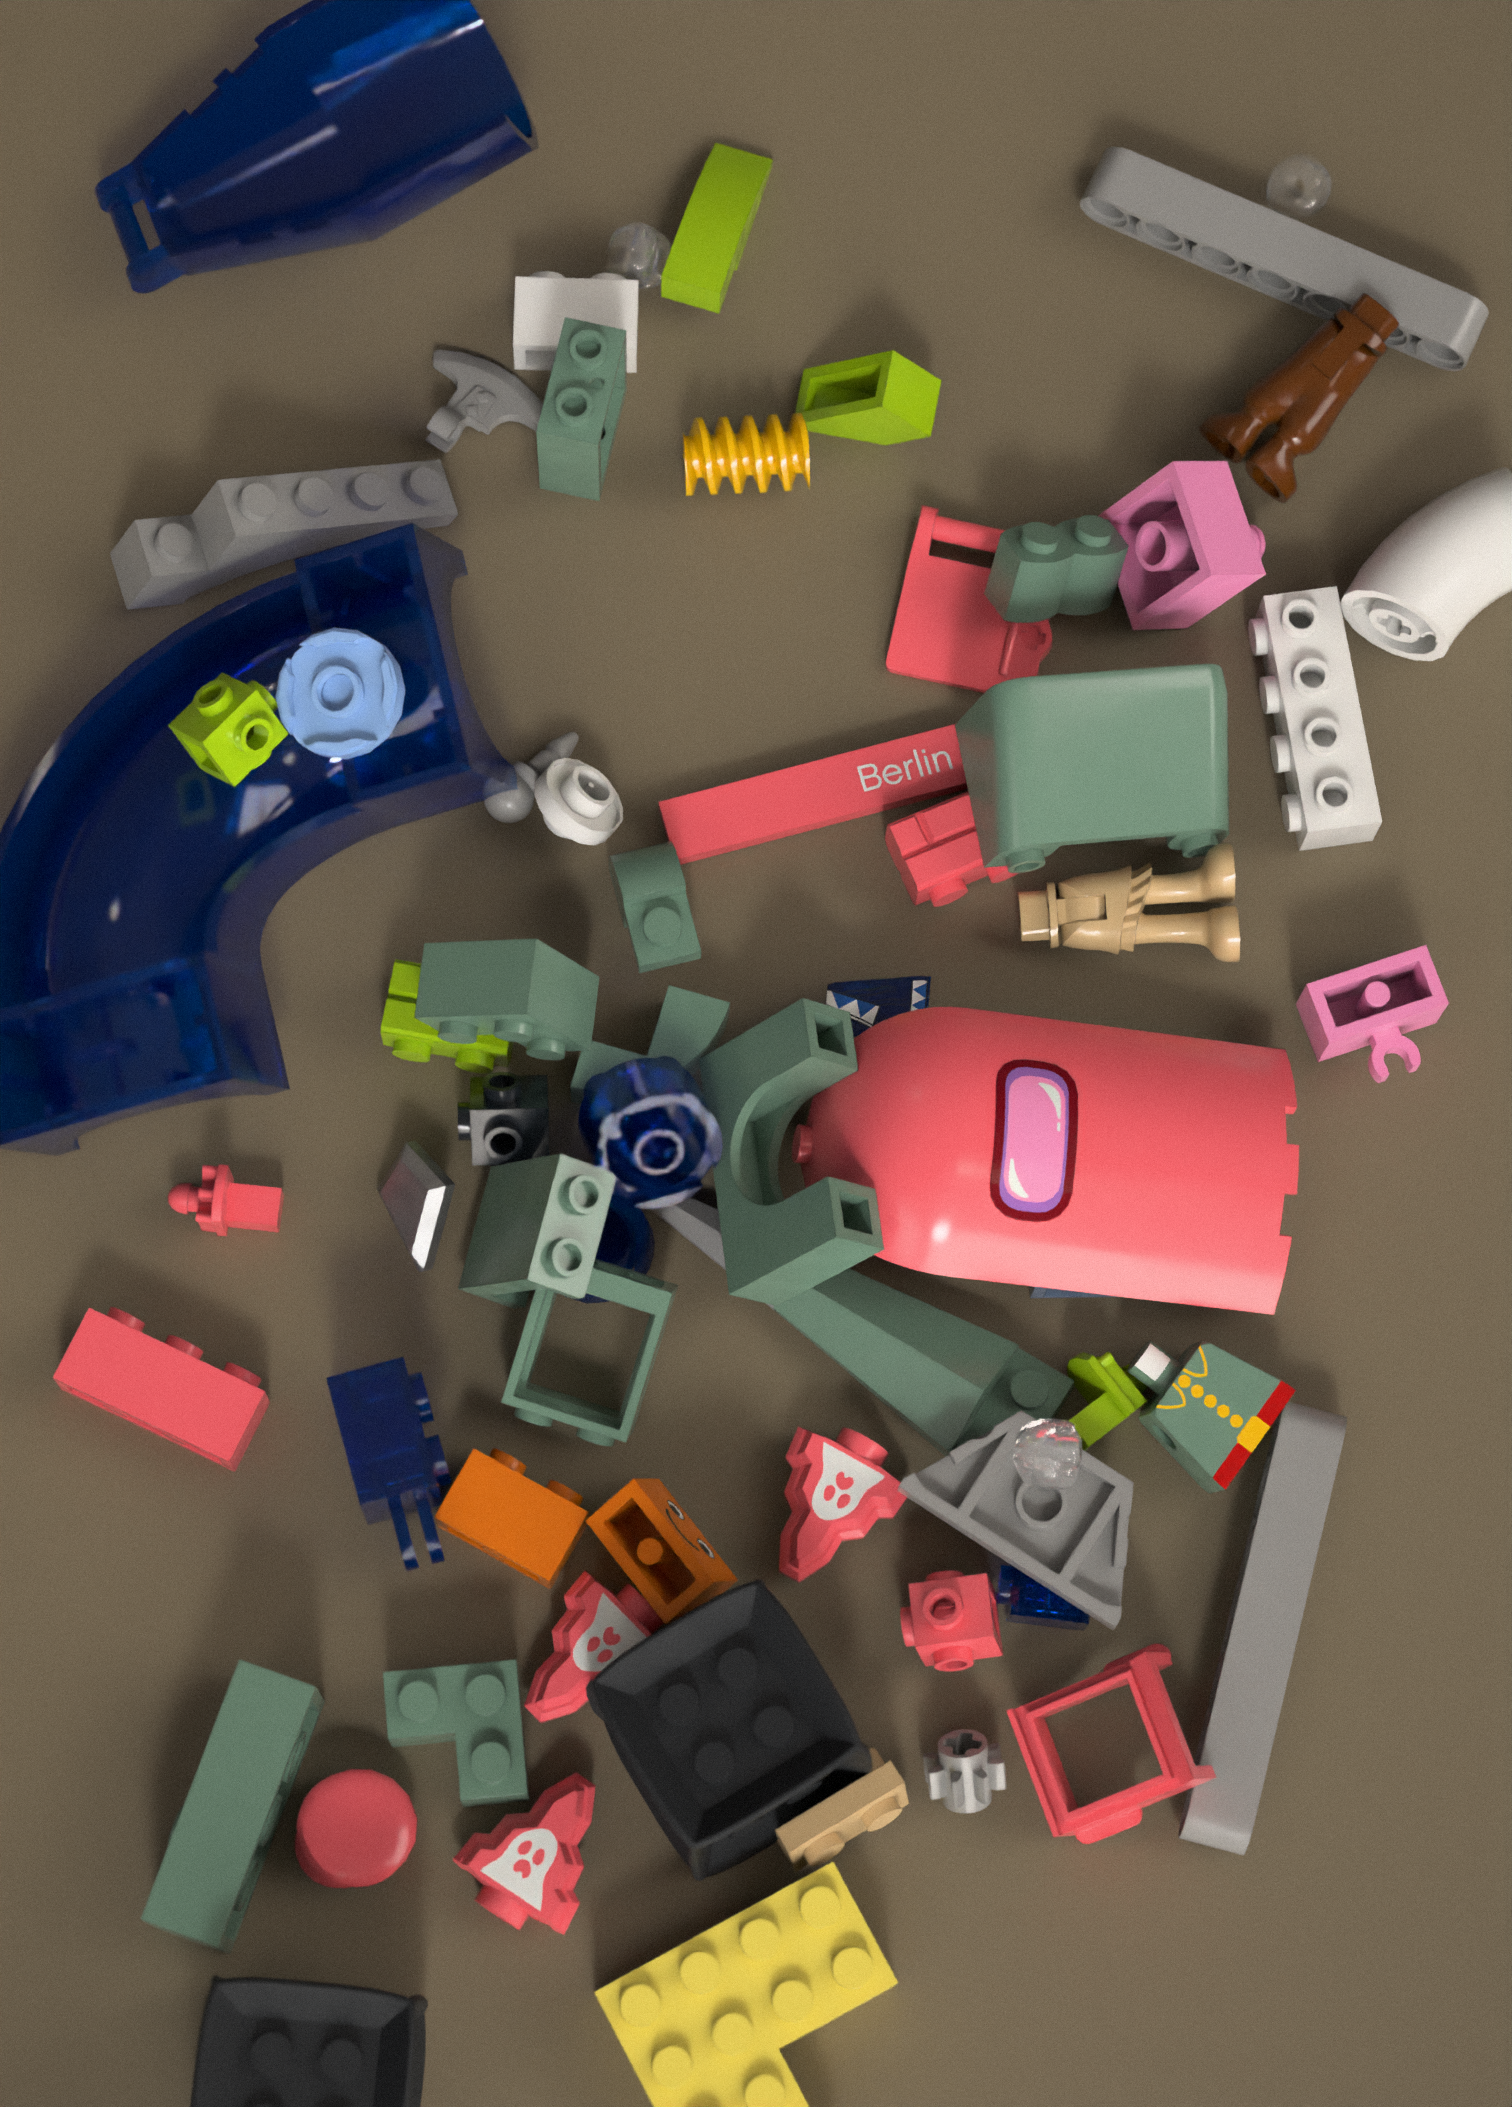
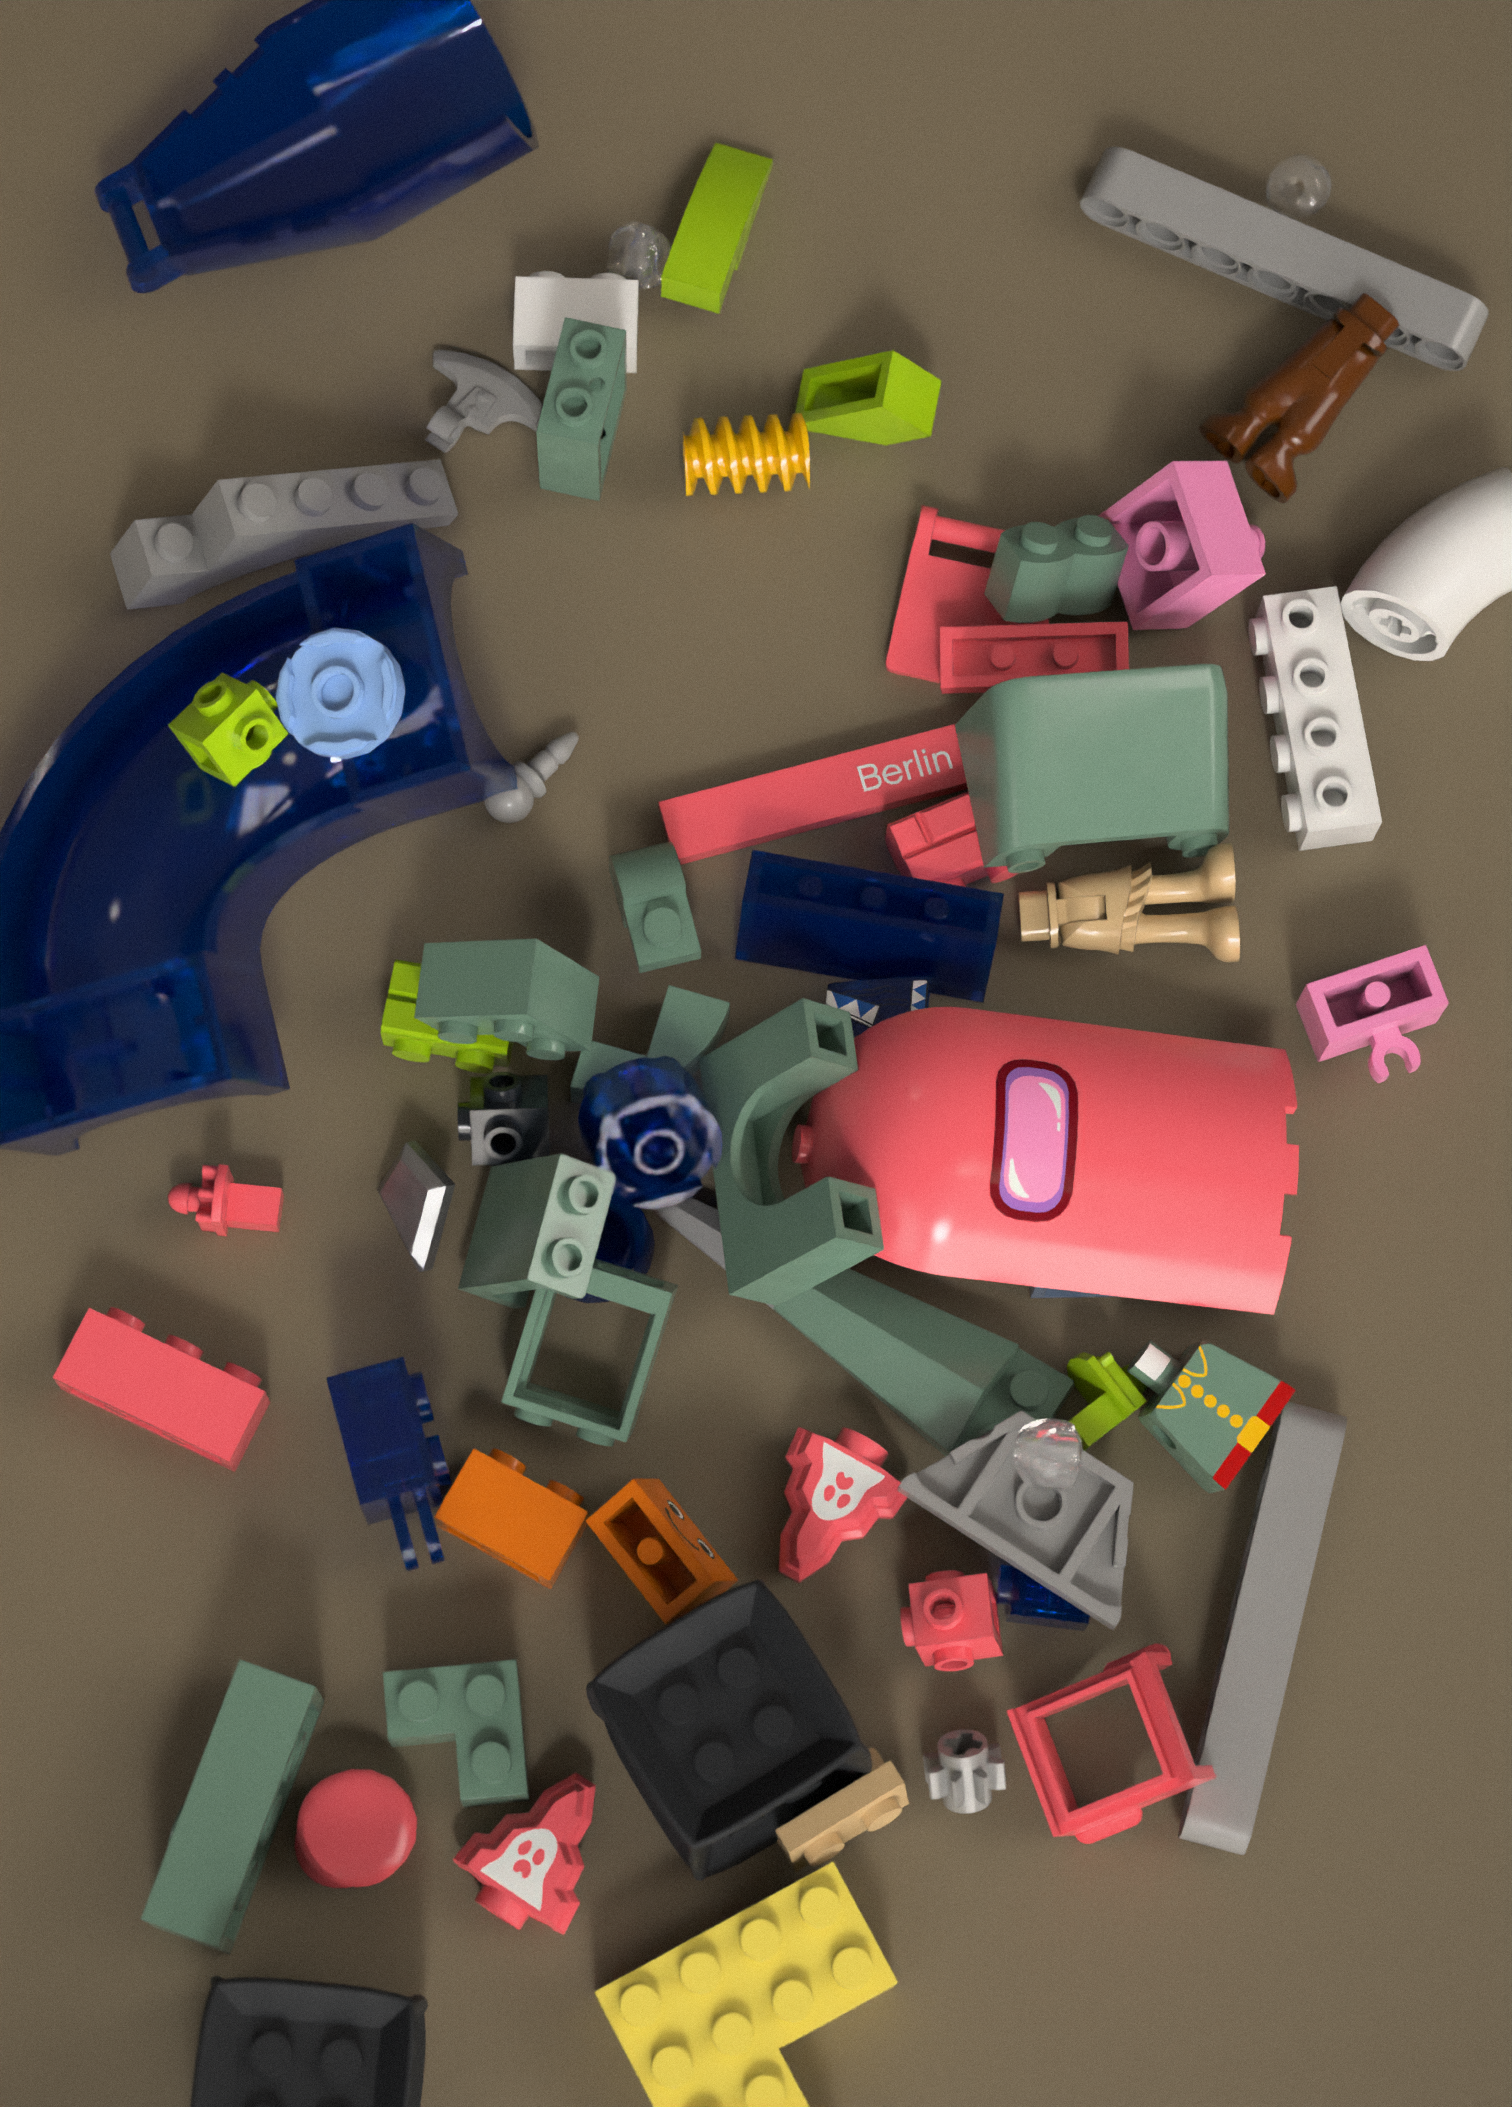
(578, 802): white plate -> none
(585, 1641): coral rock -> none
(867, 924): none -> clear blue brick
(987, 655): none -> coral plate

